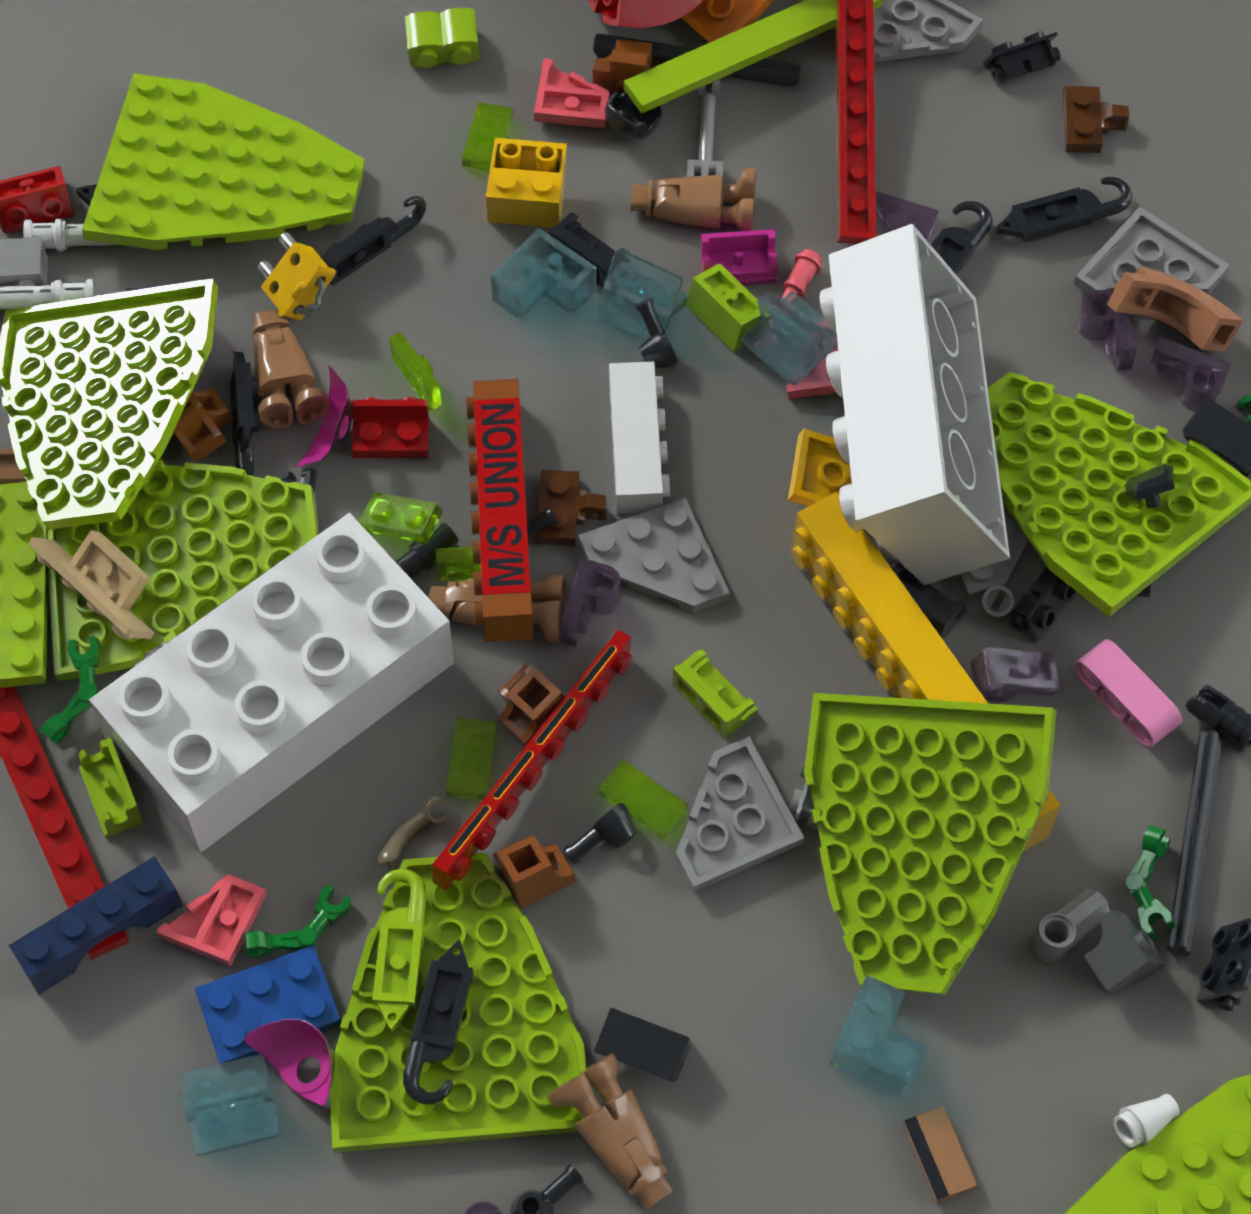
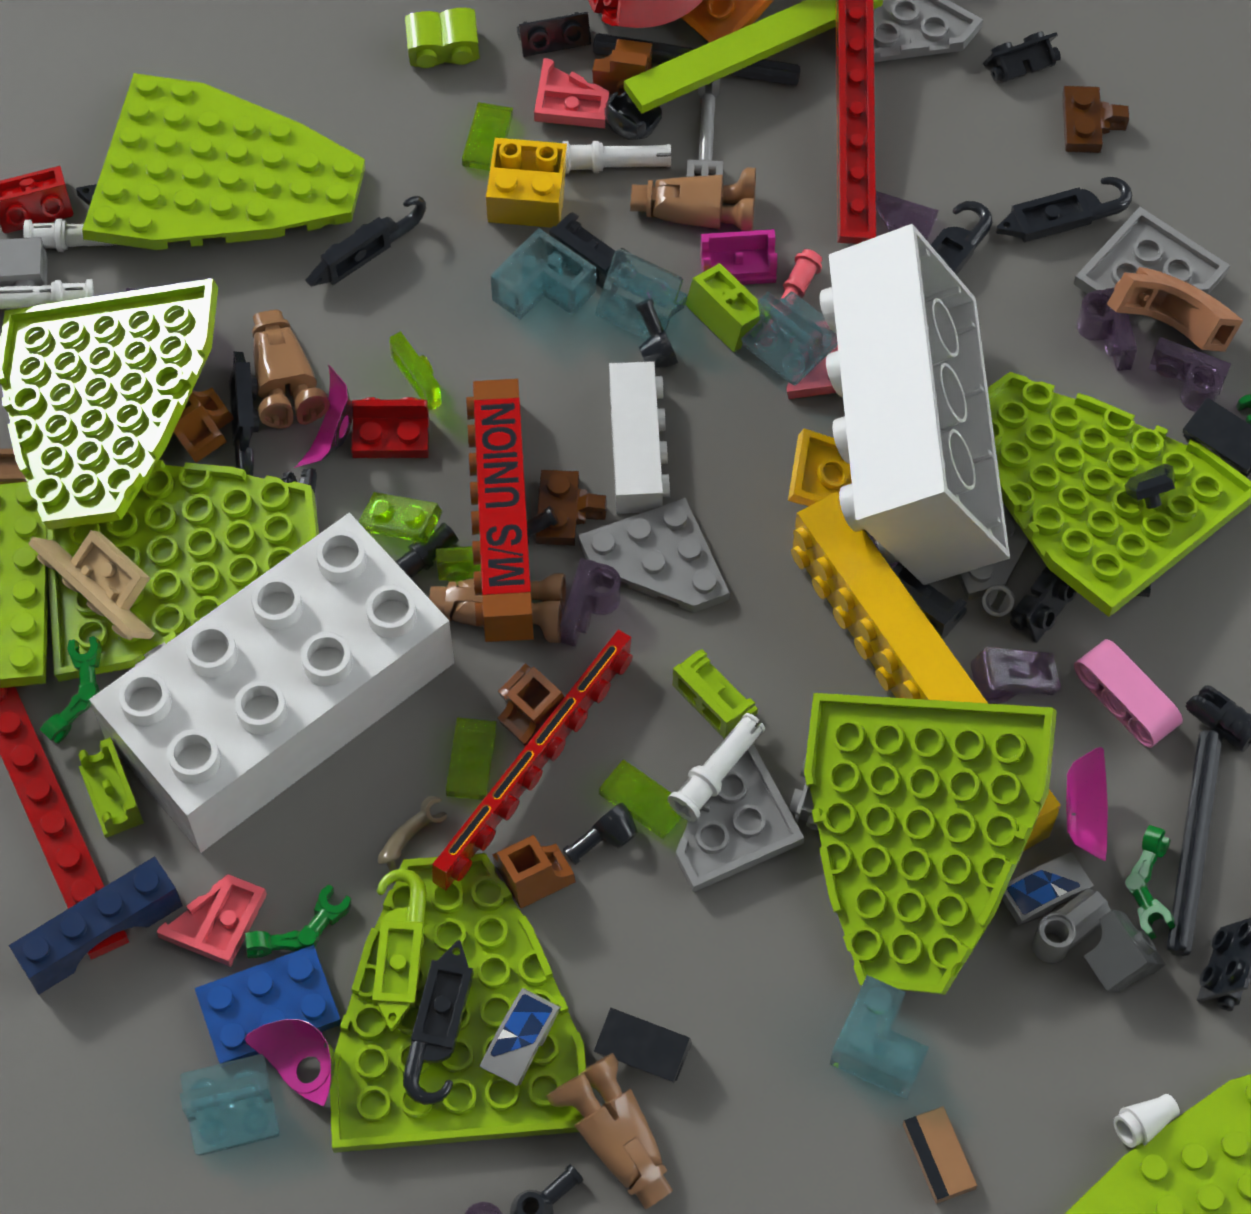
(296, 279): yellow piece -> none
(520, 1036): none -> slope
(554, 34): none -> black hinge
(597, 156): none -> white pin
(706, 779): none -> white pin
(1045, 887): none -> slope
(1088, 800): none -> dark pink piece

